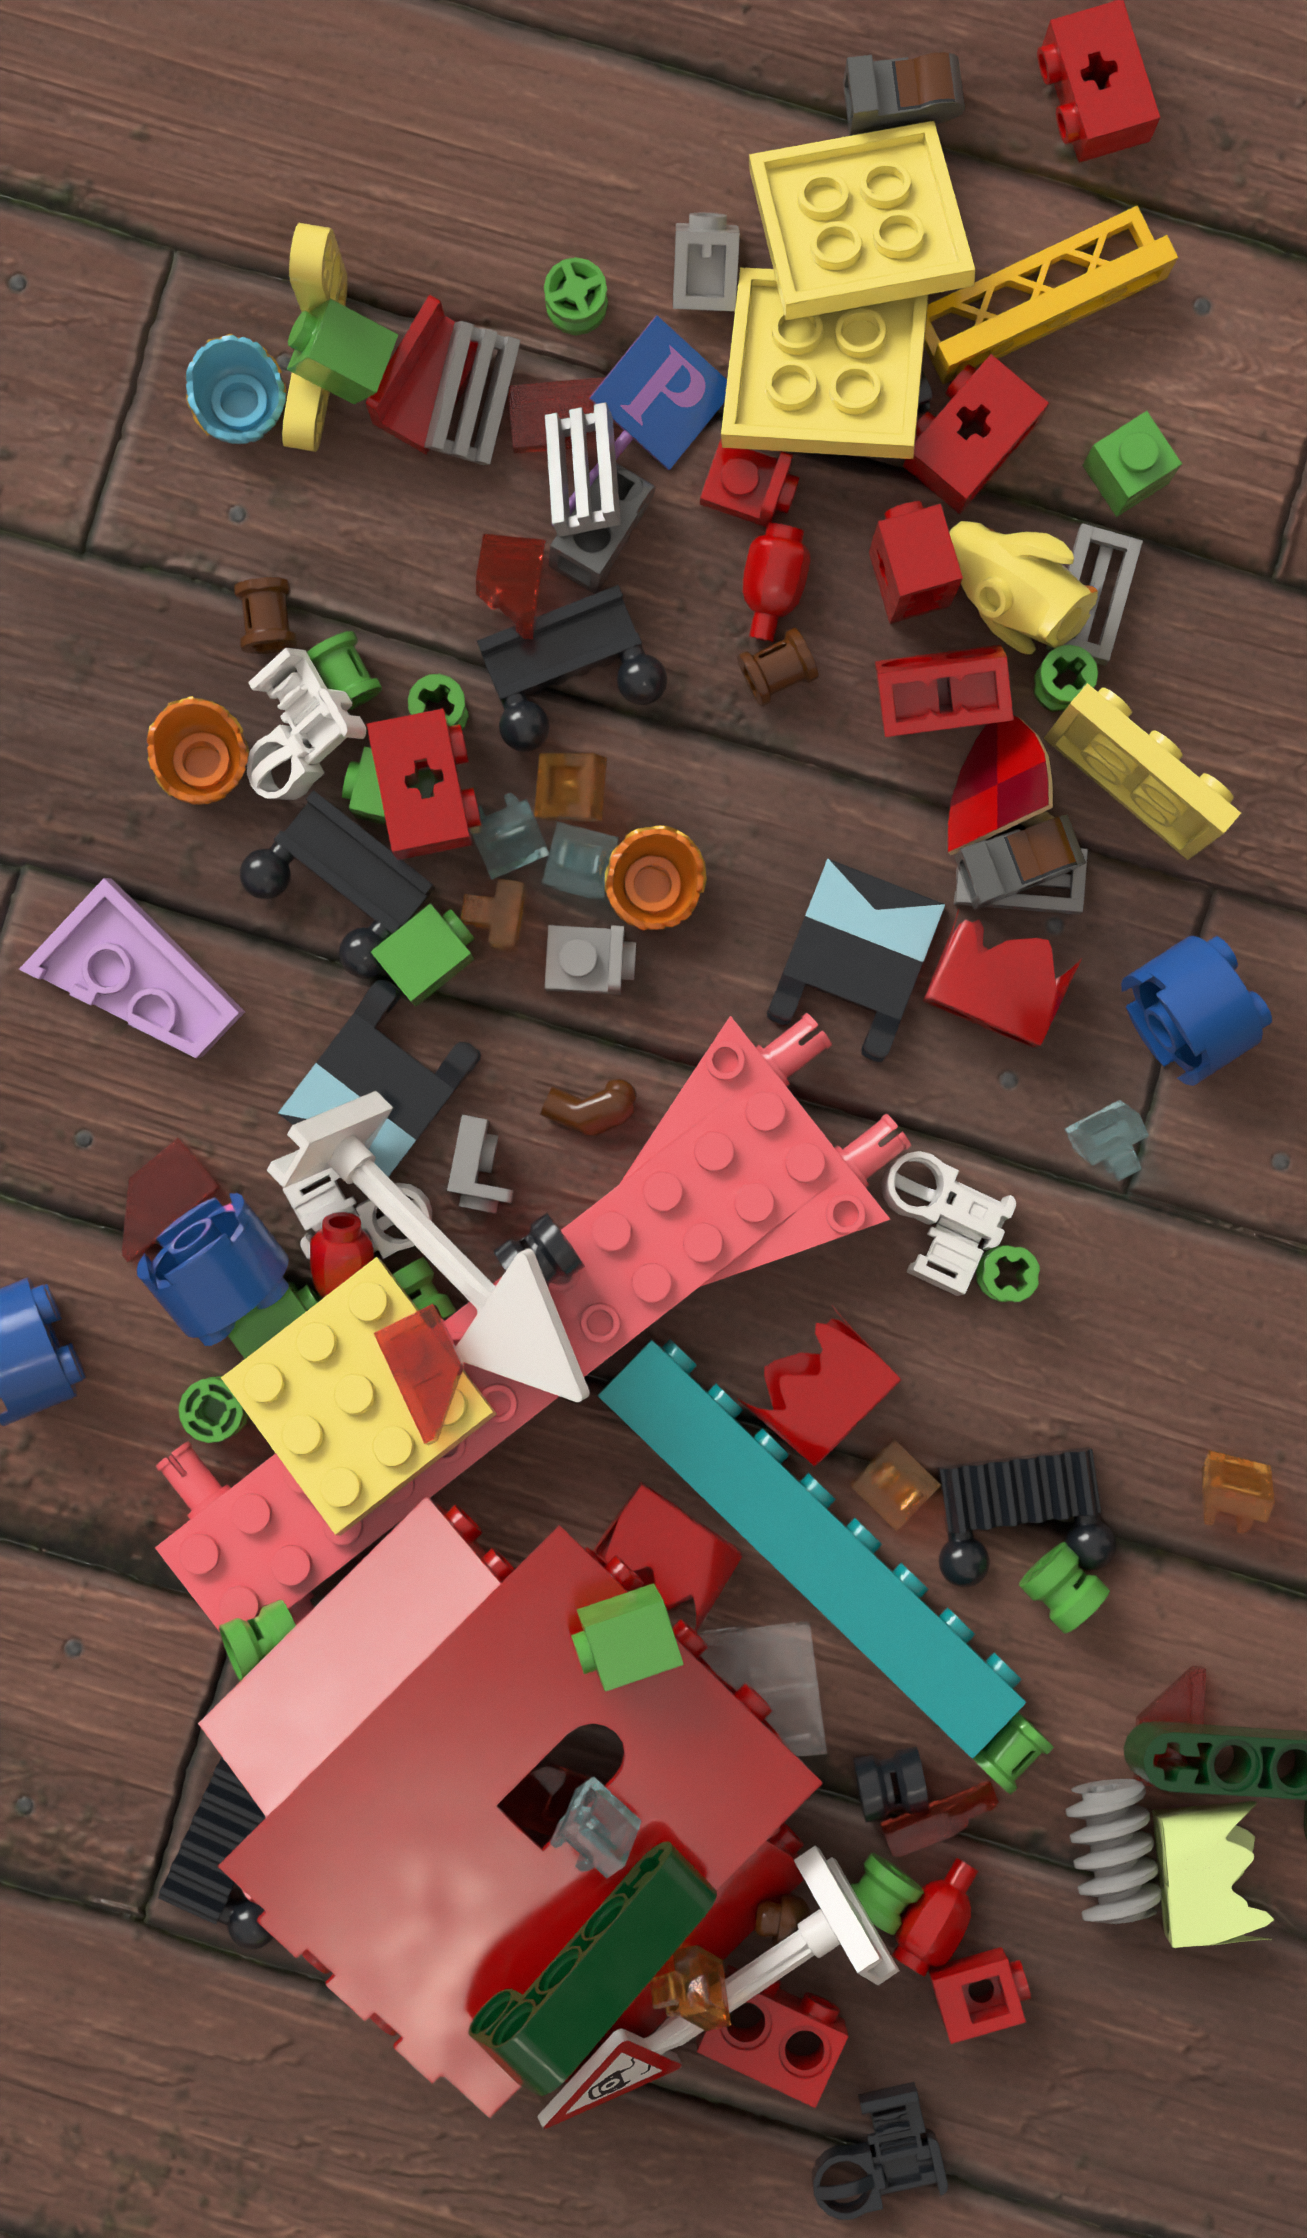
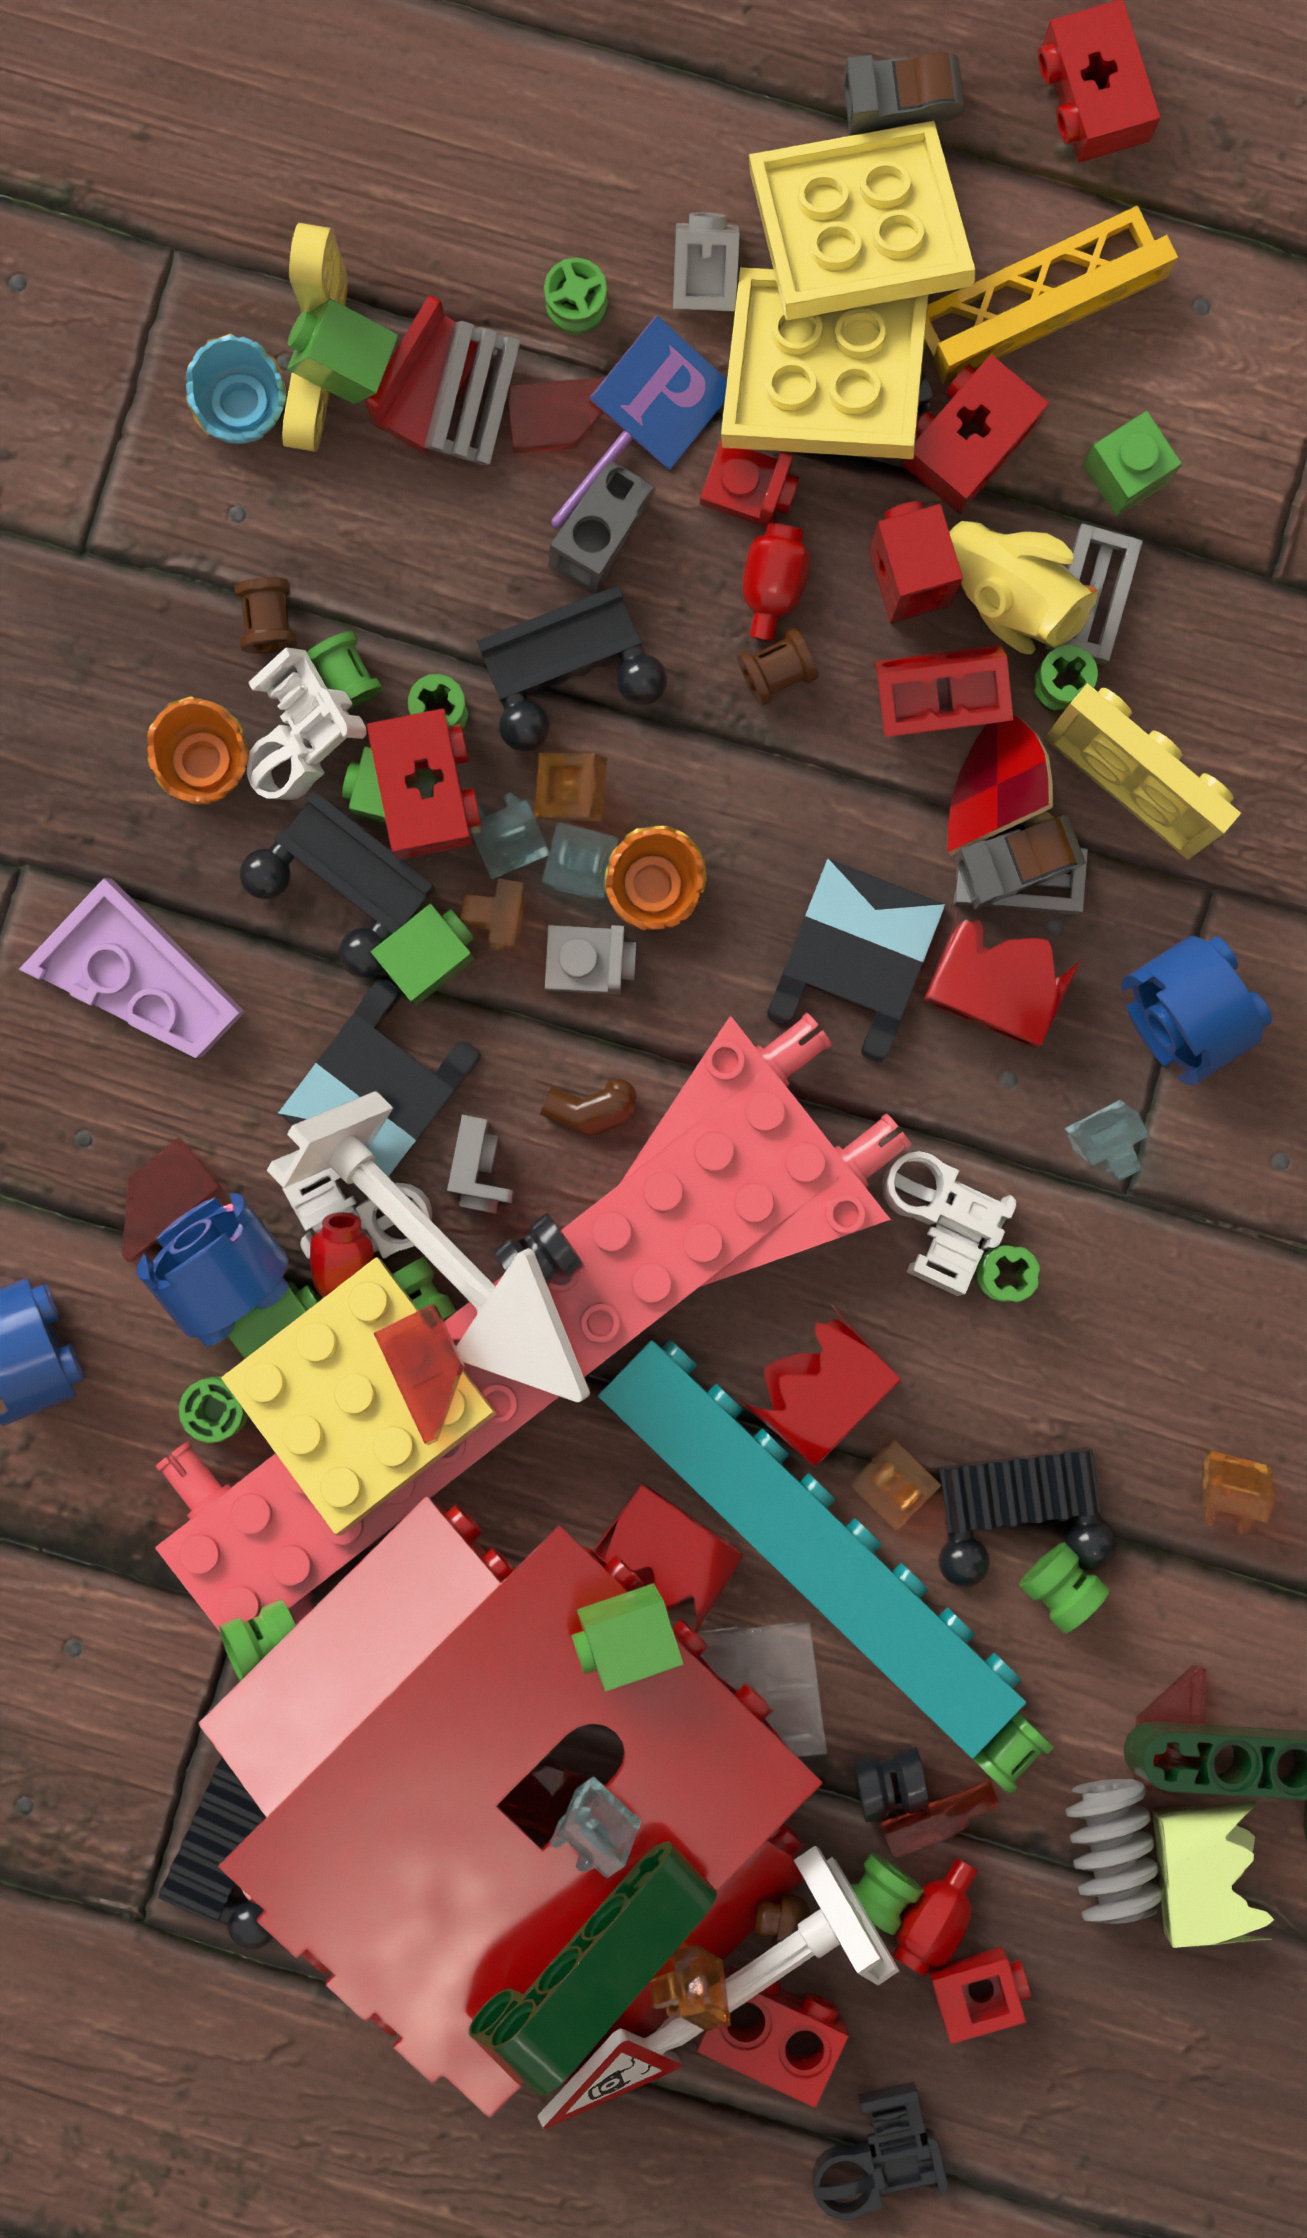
(512, 577): clear red tile -> none
(577, 427): tile -> none

